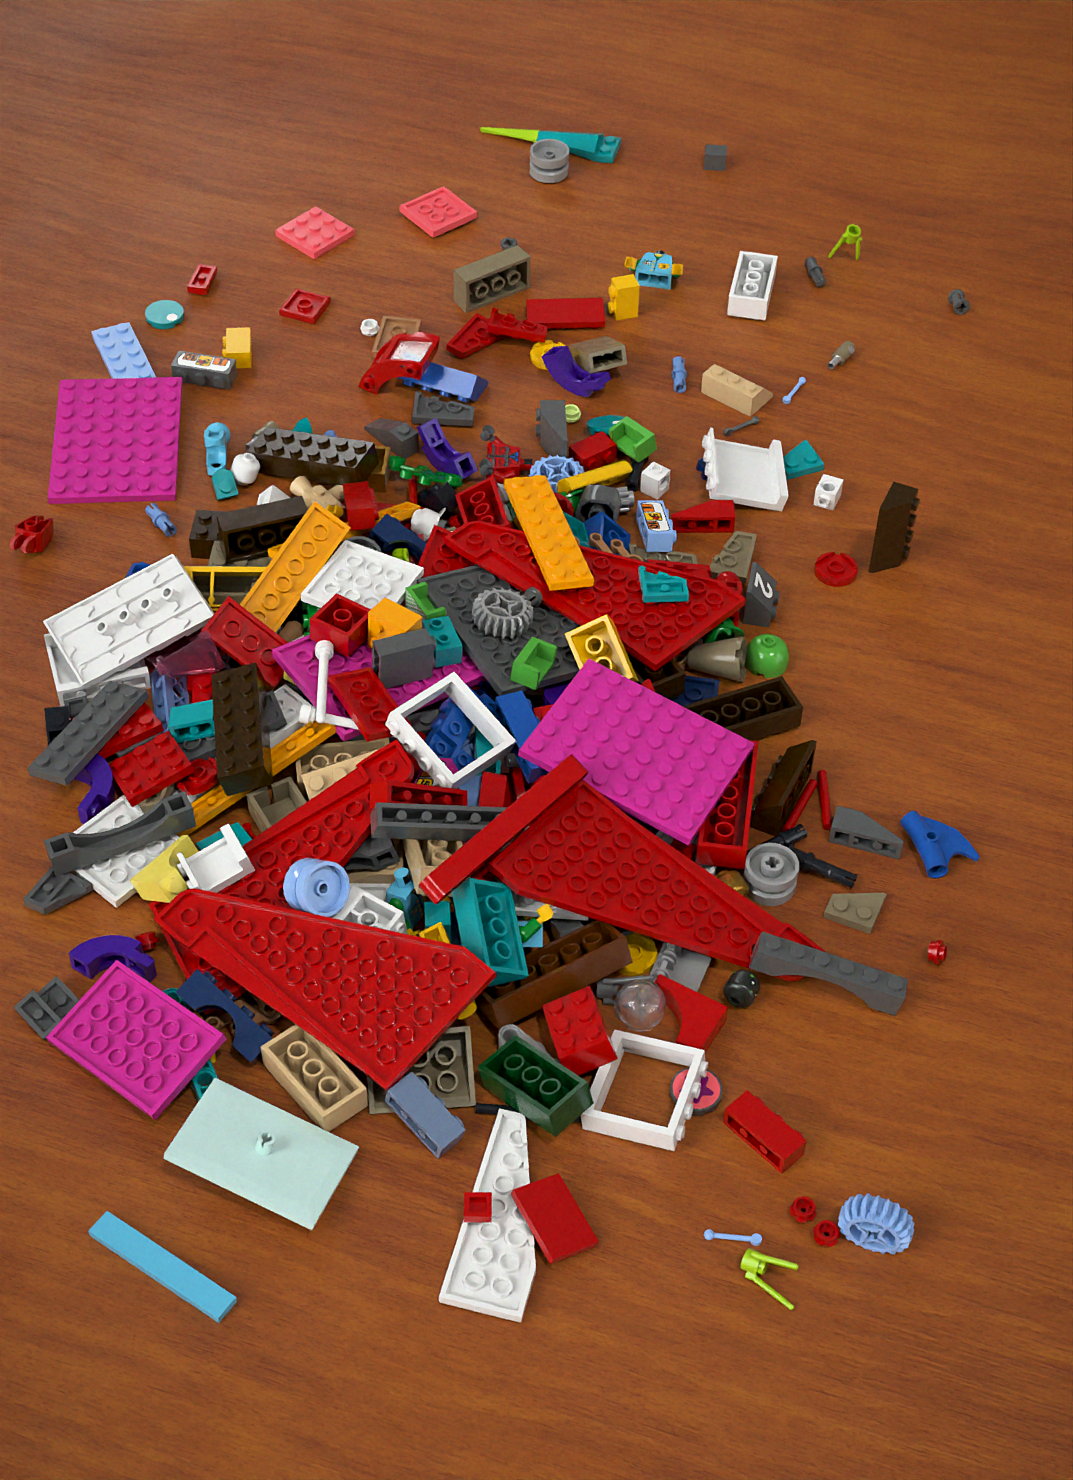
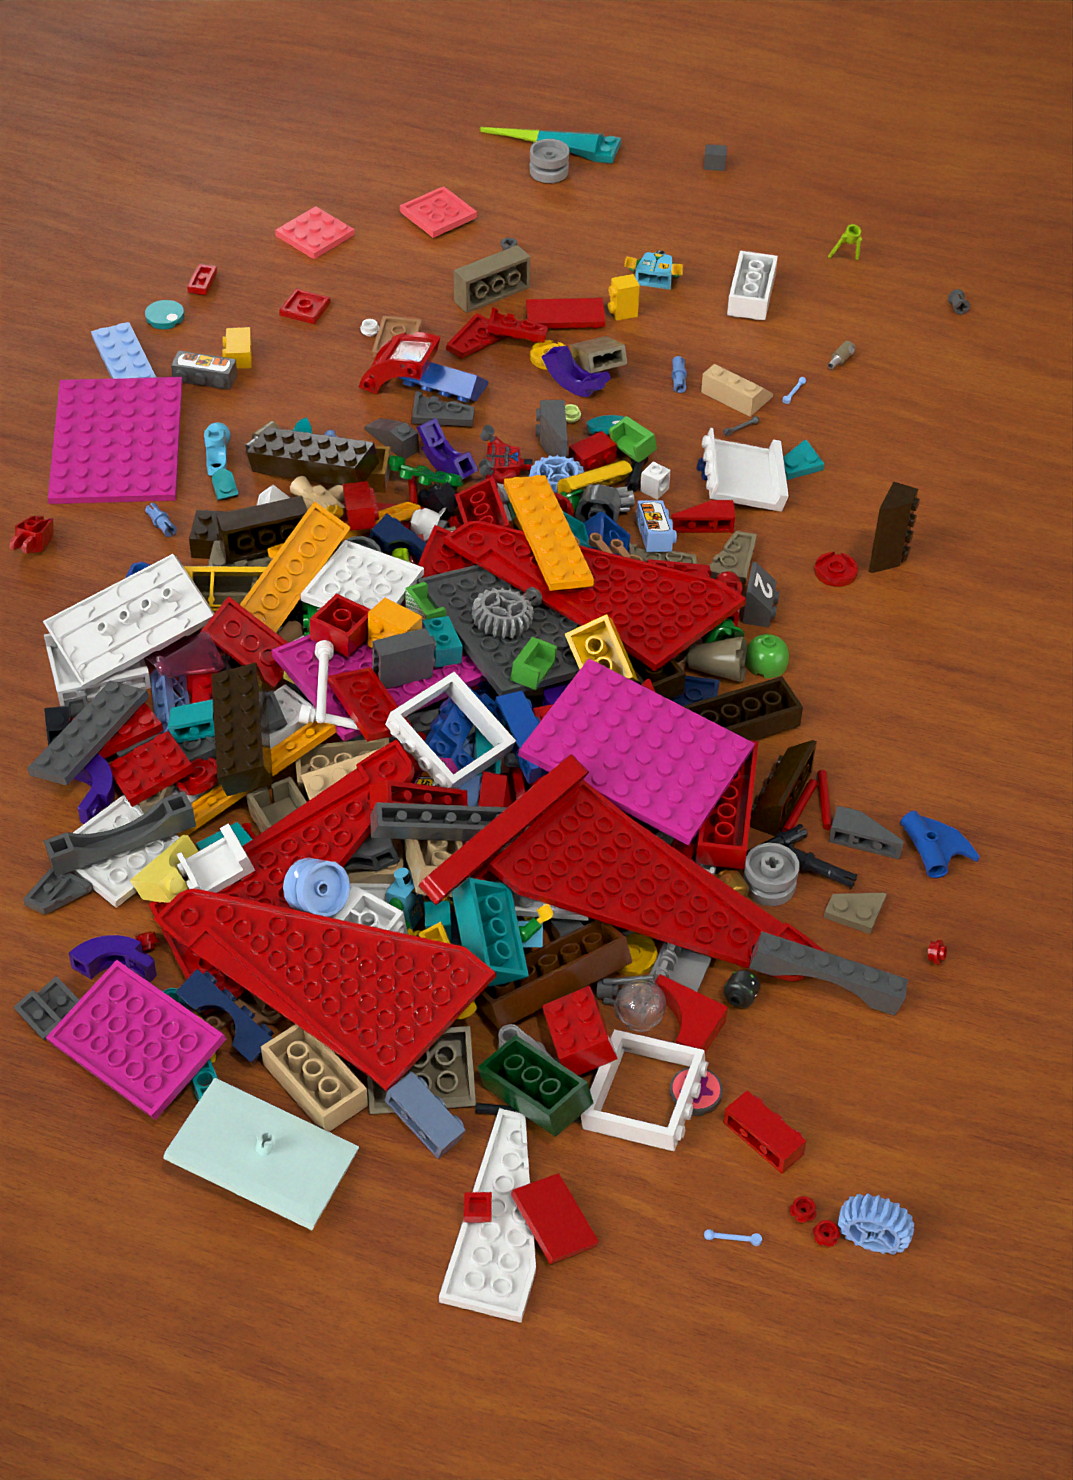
(163, 1266): medium azure tile -> none
(245, 468): white head -> none
(662, 587): teal wing -> none
(757, 1263): lime plant -> none
(815, 271): dark grey axle -> none
(828, 492): white brick -> none

